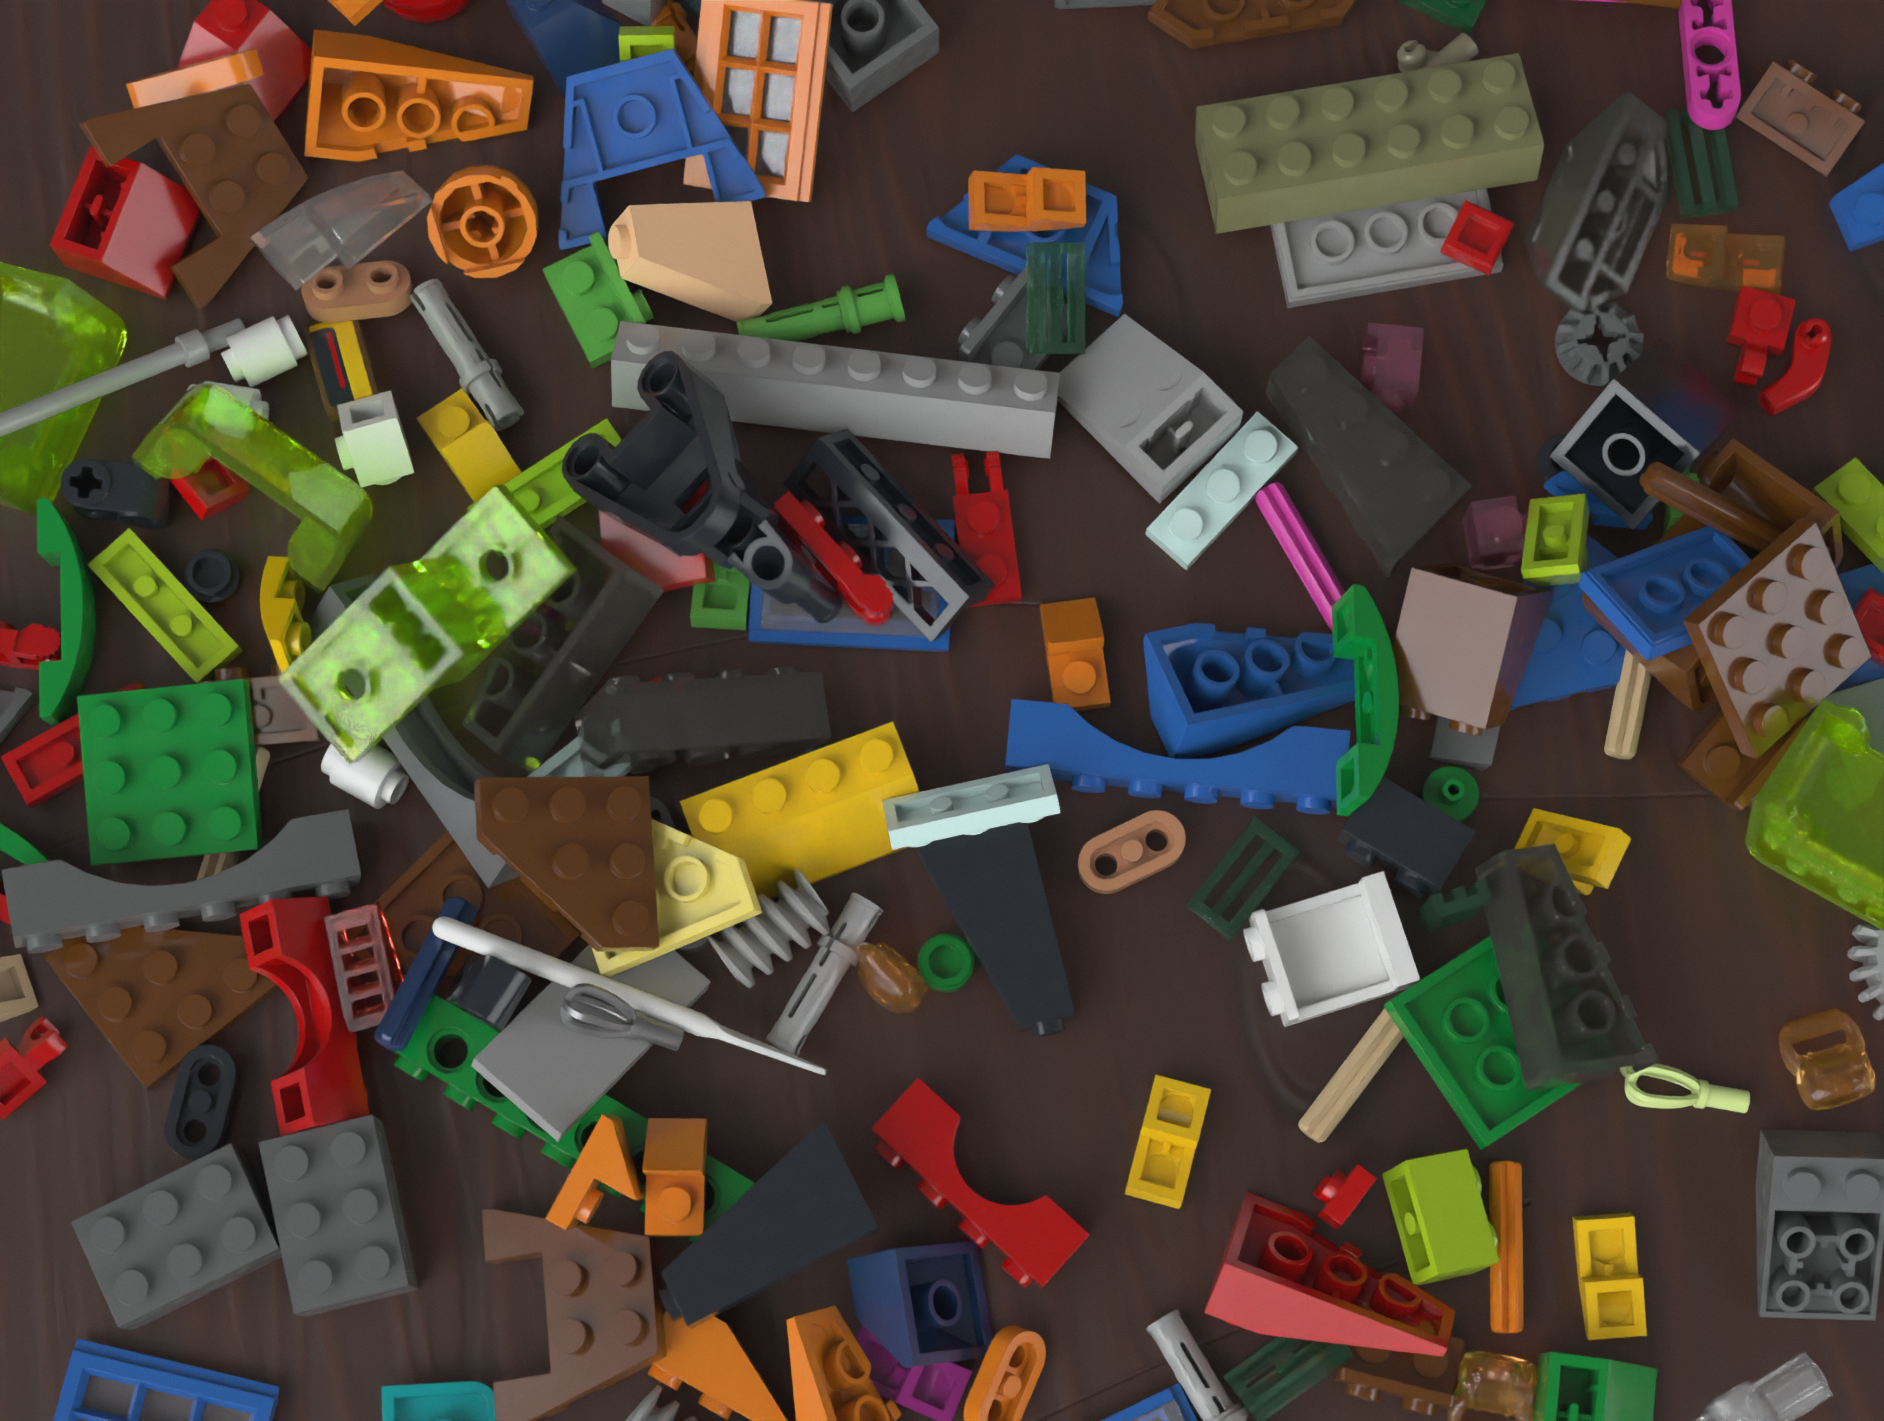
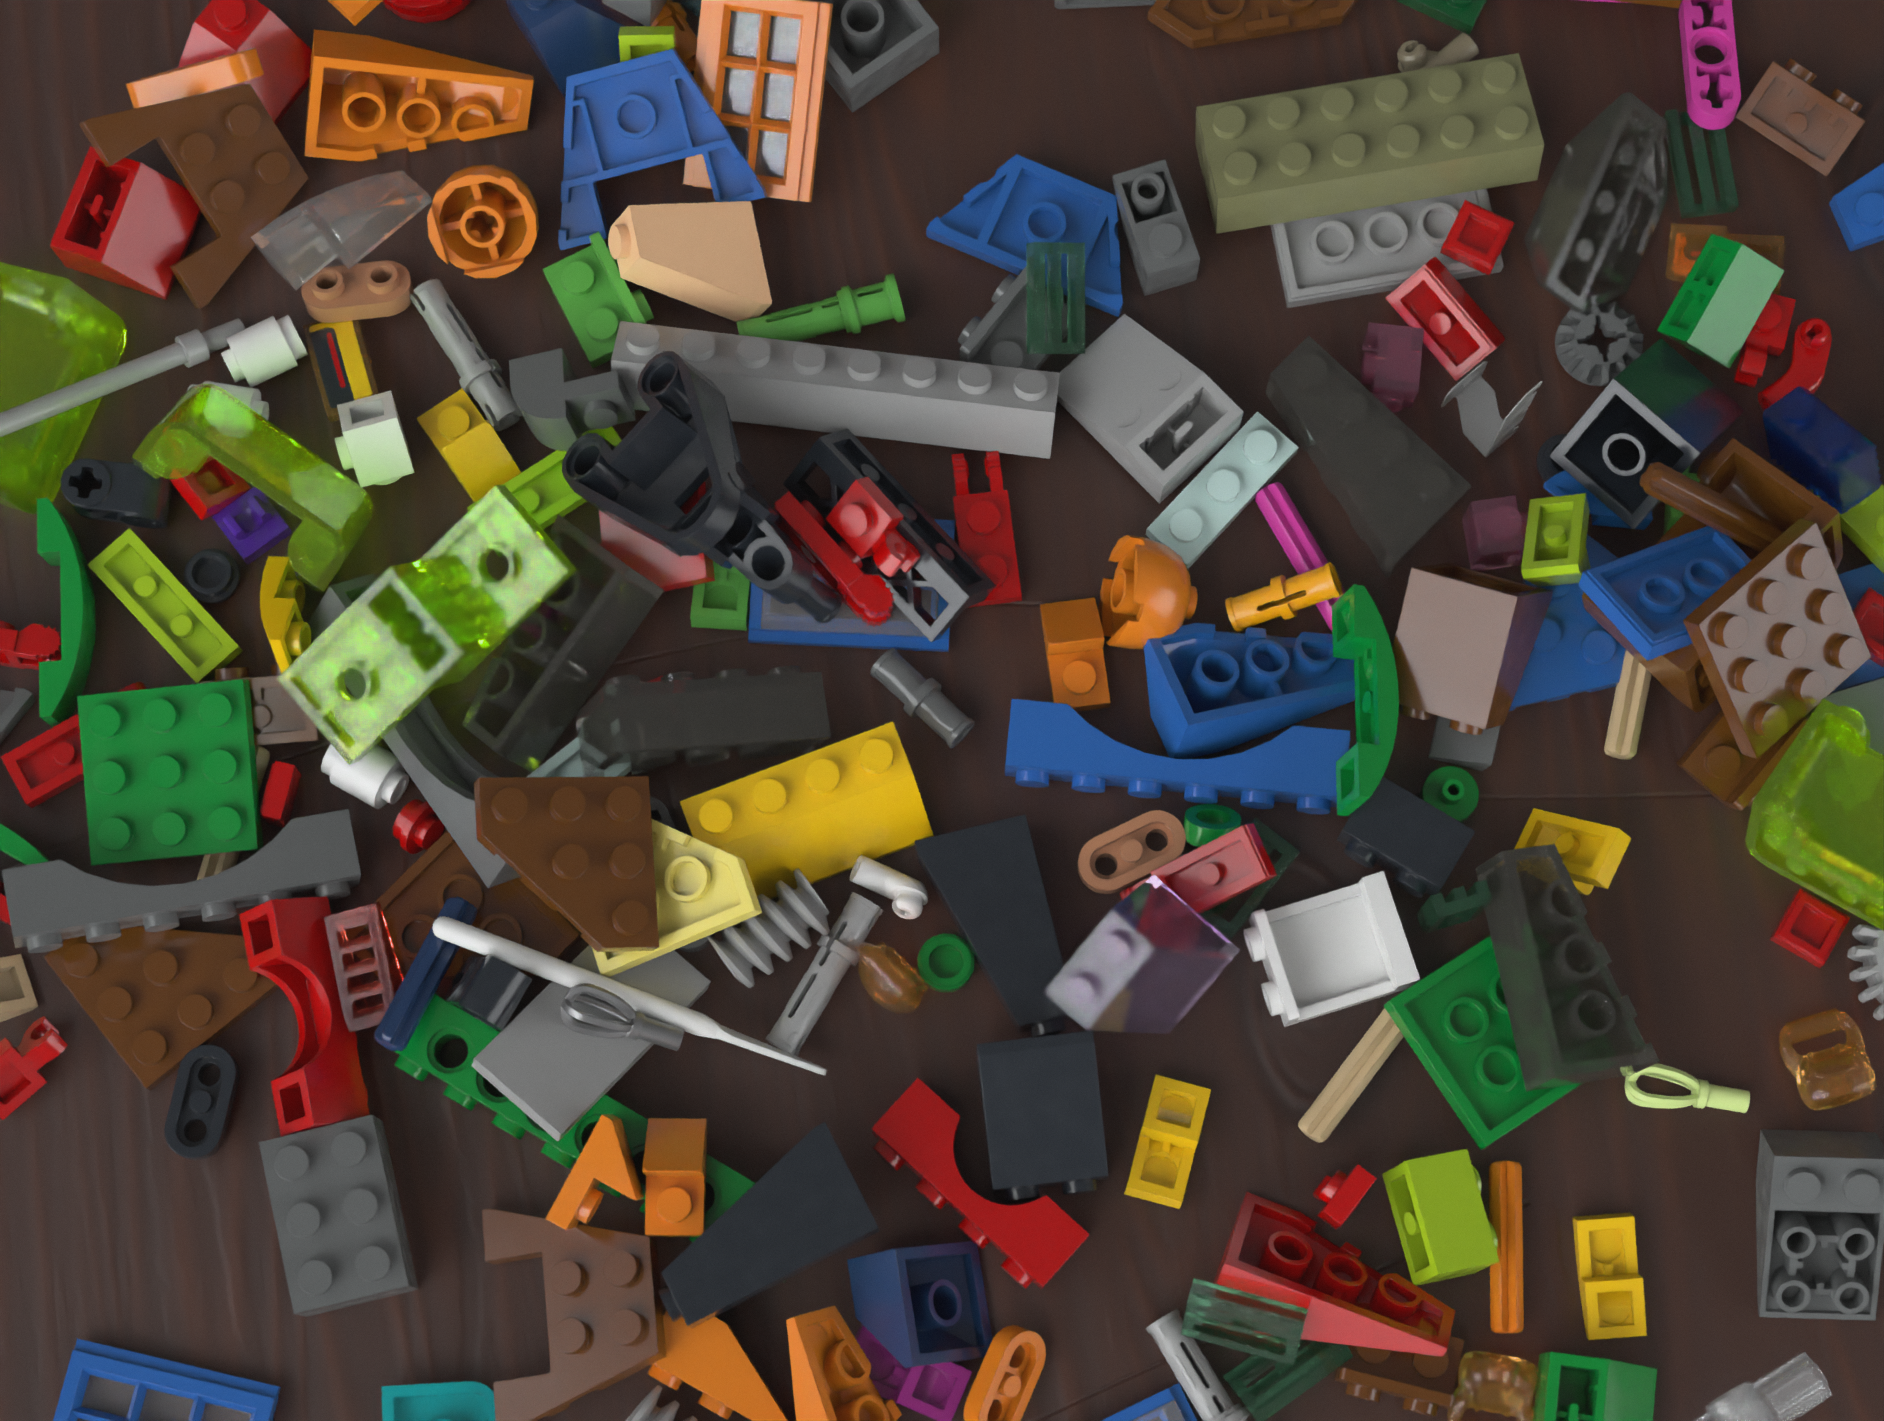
(179, 1237): dark grey brick -> none
(252, 524): none -> dark purple tile
(280, 794): none -> red tile
(417, 826): none -> red plate
(561, 404): none -> dark grey brick
(868, 525): none -> red plate
(906, 892): none -> white arm
(922, 697): none -> dark grey pin
(971, 807): light aqua plate -> none
(1027, 202): orange slope -> none
(1042, 1115): none -> black slope
(1142, 964): none -> slope
(1147, 594): none -> orange cylinder
(1156, 228): none -> dark grey slope
(1208, 822): none -> green tile
(1216, 869): none -> hinge
(1245, 1314): none -> clear green tile
(1252, 607): none -> light orange pin
(1452, 321): none -> red slope
(1480, 411): none -> light grey piece
(1720, 300): none -> hinge
(1809, 928): none -> red tile
(1821, 449): none -> clear blue brick

